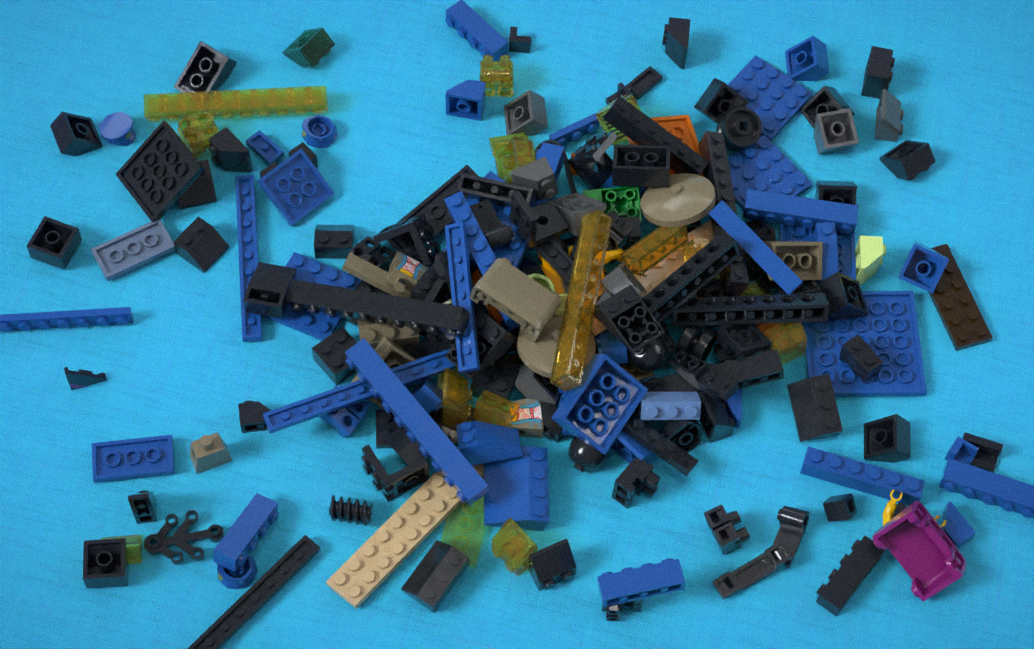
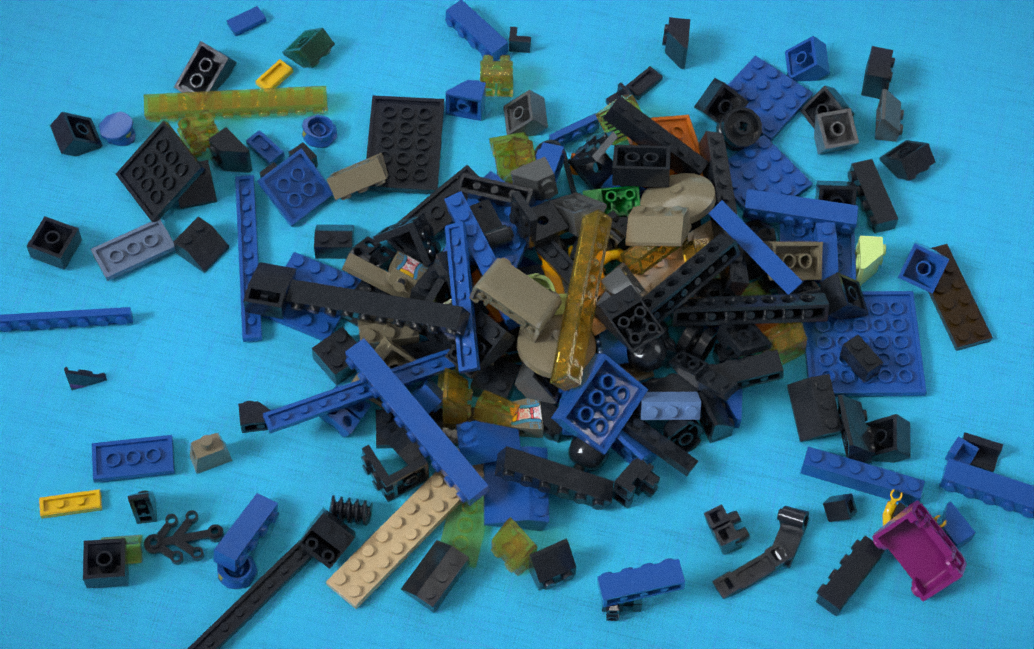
(70, 504): none -> yellow tile
(246, 21): none -> blue tile
(274, 75): none -> yellow tile
(326, 538): none -> black slope
(358, 177): none -> dark tan slope
(410, 141): none -> black plate
(554, 478): none -> black brick
(658, 226): none -> dark tan slope
(855, 432): none -> black slope
(873, 196): none -> black brick

